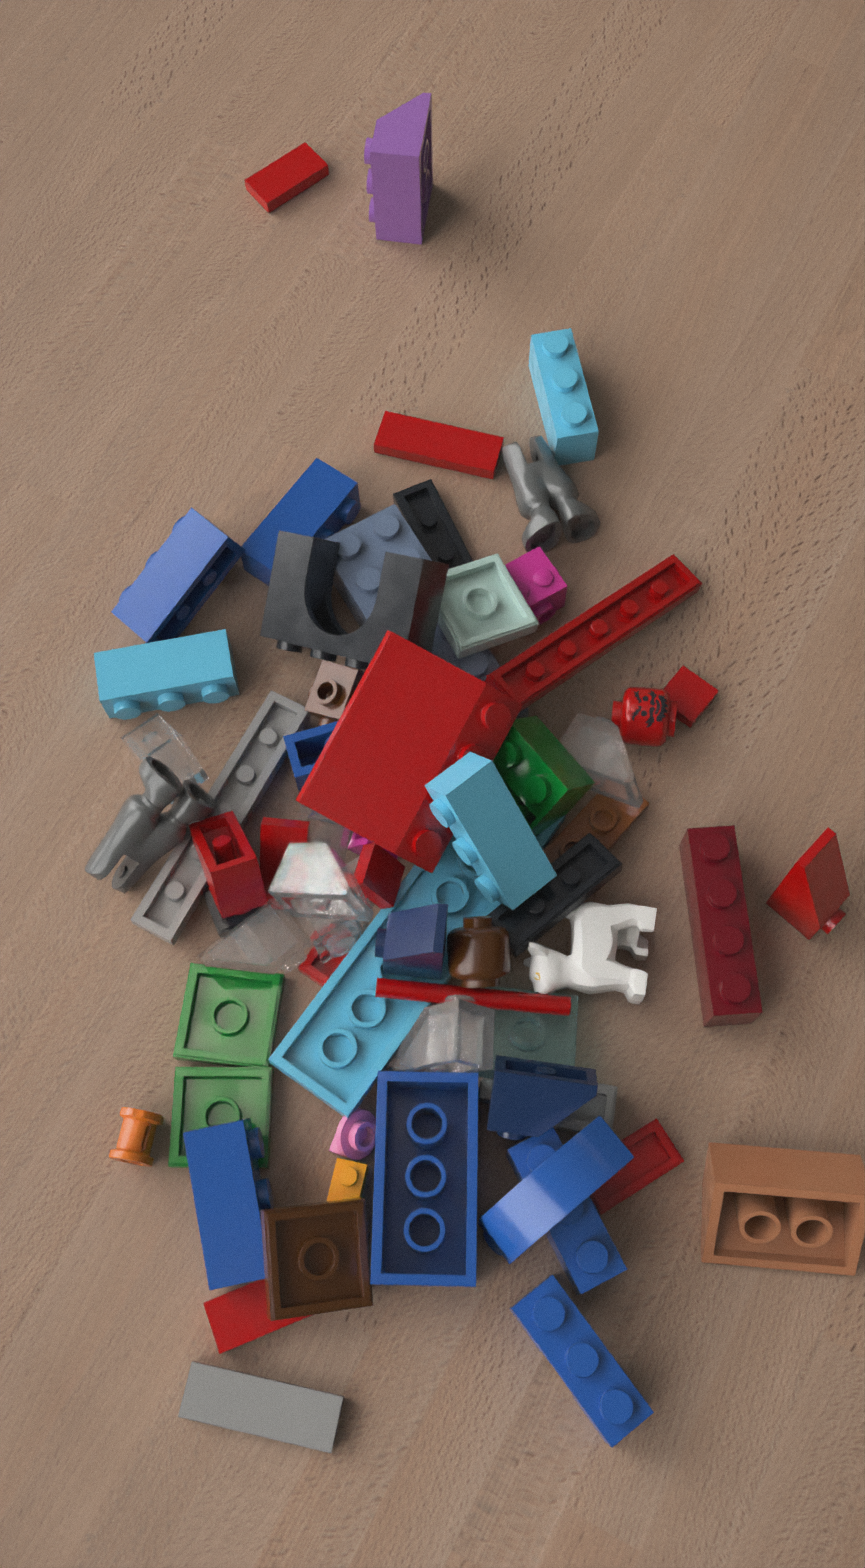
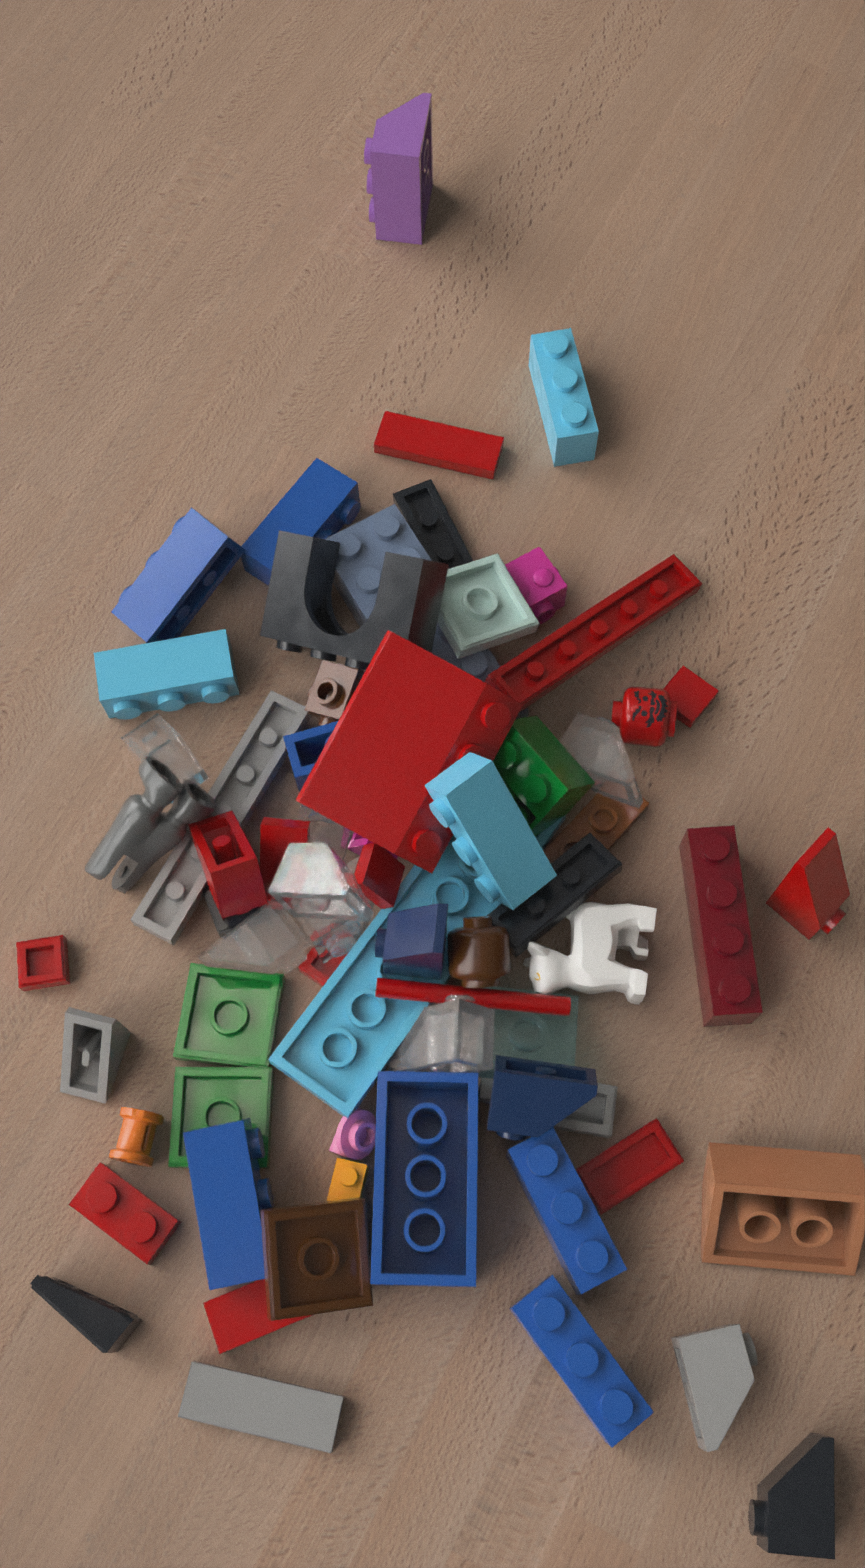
(43, 963): none -> red tile
(91, 1054): none -> light grey slope
(96, 1319): none -> black slope
(125, 1213): none -> red plate
(286, 177): red tile -> none
(543, 487): dark grey piece -> none
(554, 1189): blue arch -> none
(715, 1378): none -> light grey slope
(798, 1502): none -> black slope

